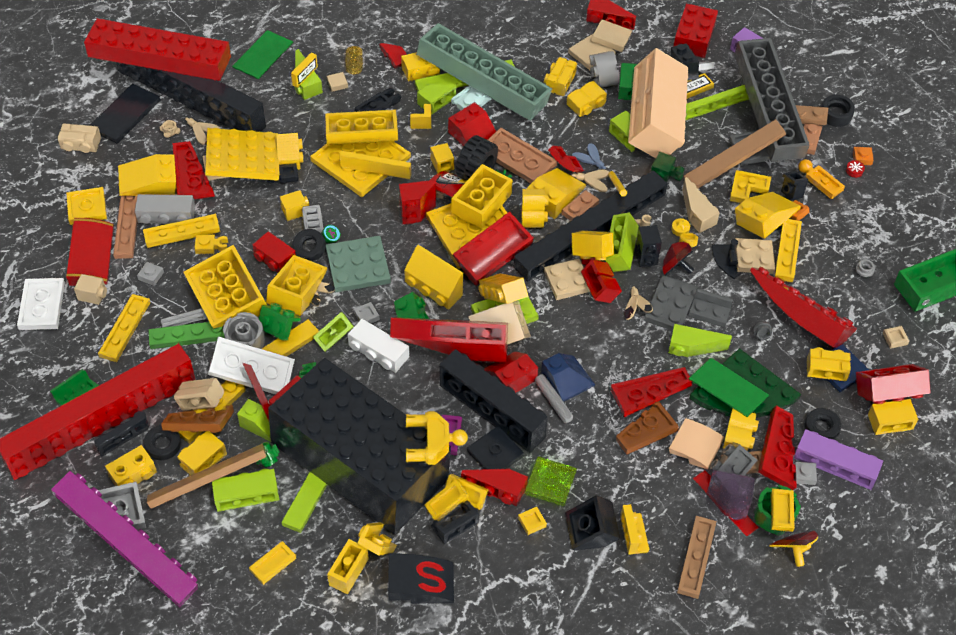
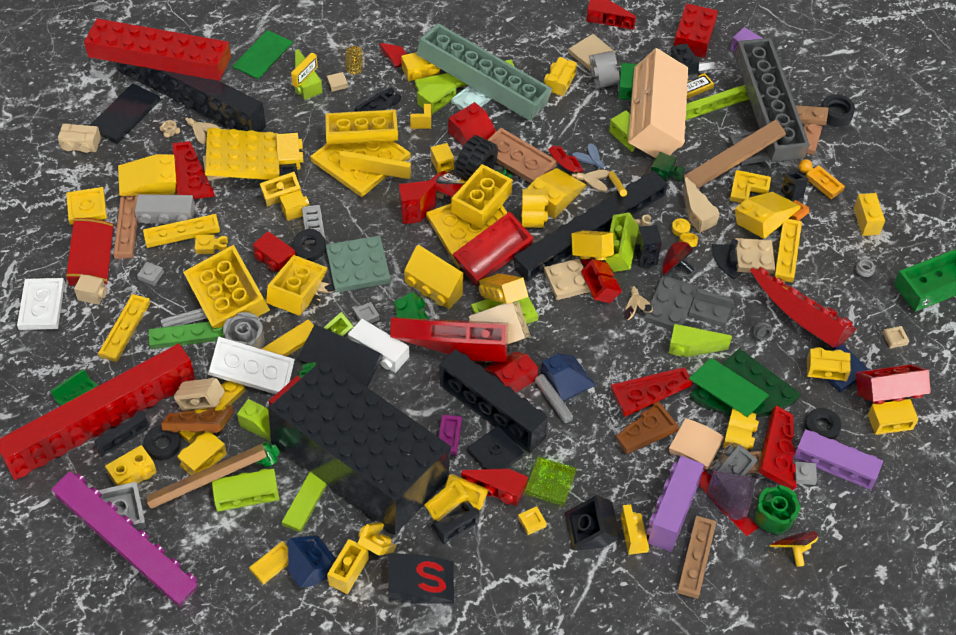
(257, 387): red sticker -> none
(277, 320): green bracket -> none
(278, 187): none -> yellow brick
(308, 560): none -> dark blue slope
(331, 234): green tile -> none
(346, 354): none -> black tile
(437, 437): yellow connector -> none
(580, 205): nougat plate -> none
(586, 99): yellow brick -> none
(611, 35): tan tile -> none
(674, 503): none -> medium lavender brick
(782, 510): yellow tile -> none
(855, 168): red tile -> none
(863, 154): orange plate -> none
(869, 214): none -> yellow brick

